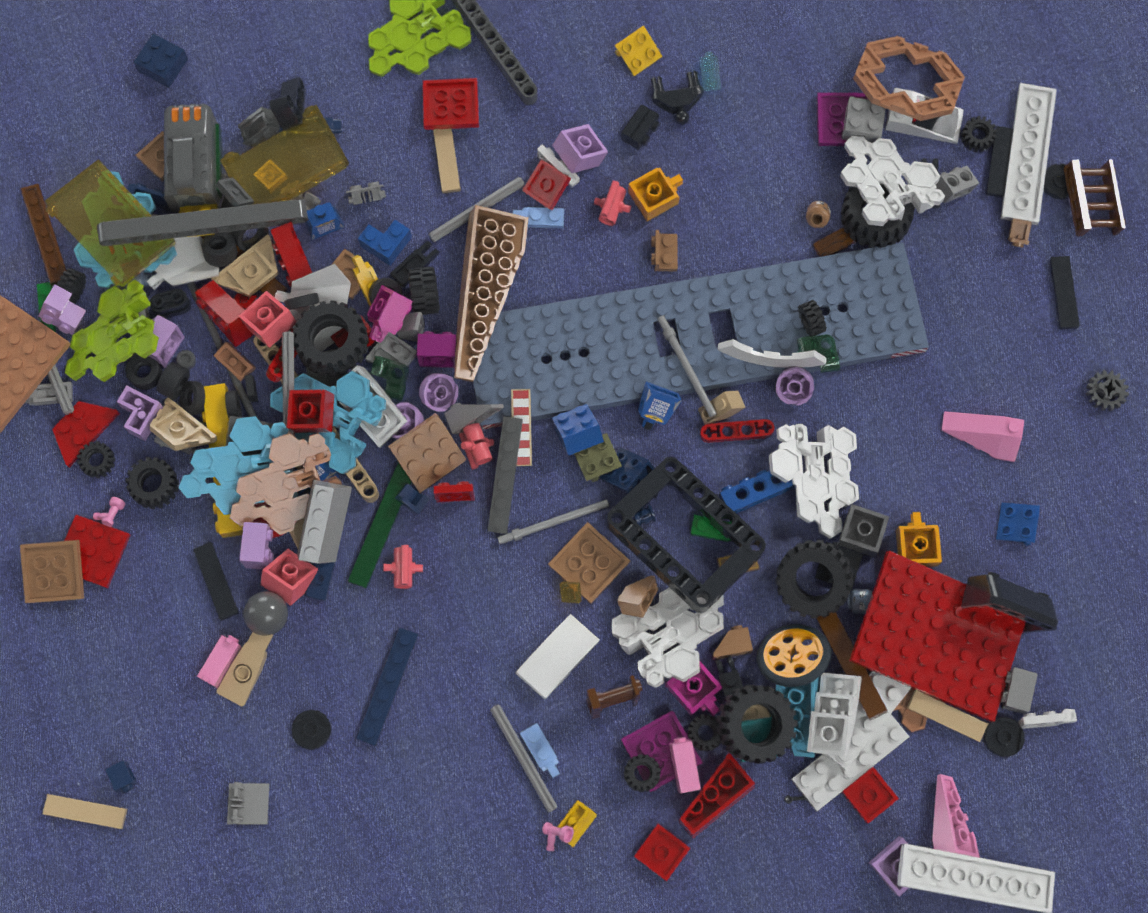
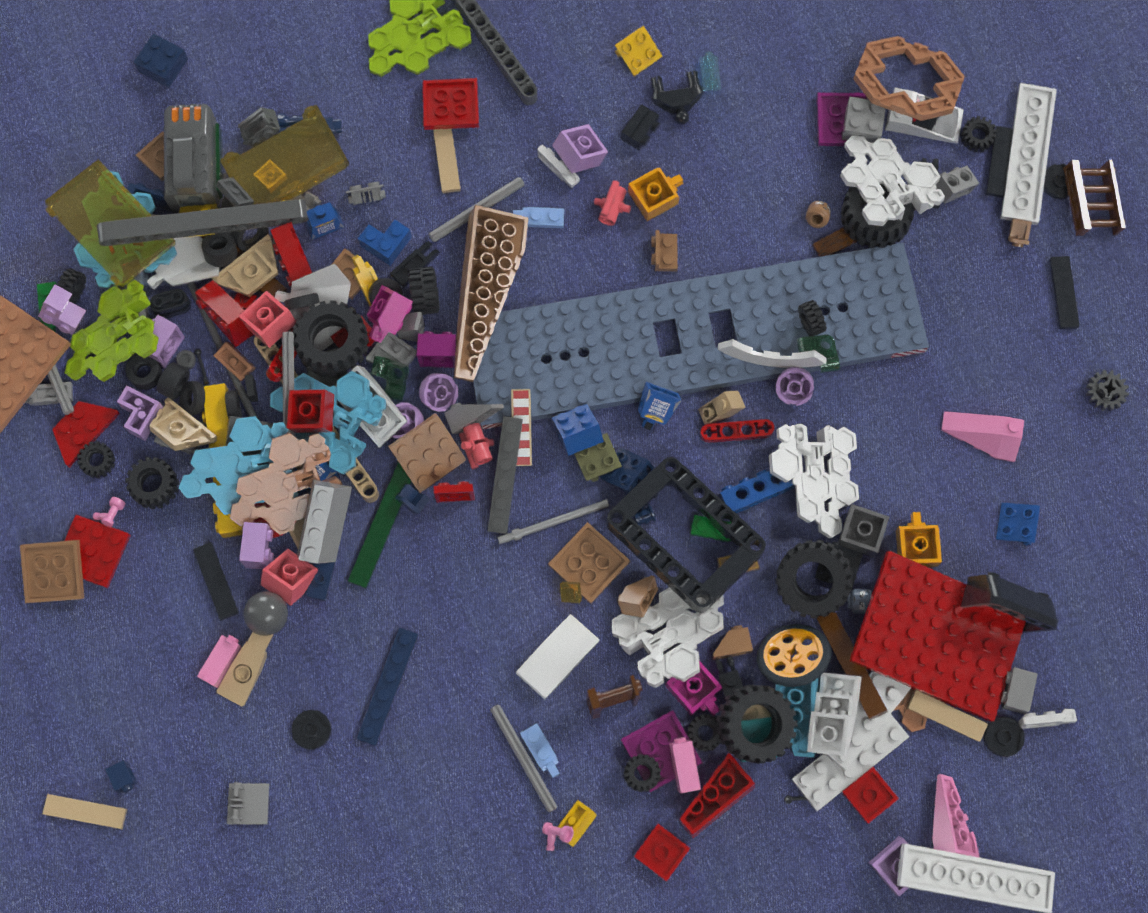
(44, 232): reddish brown tile -> none
(197, 351): none -> black hinge
(290, 104): black beam -> none
(403, 567): coral pin -> none
(546, 184): red plate -> none
(670, 334): light grey bar -> none

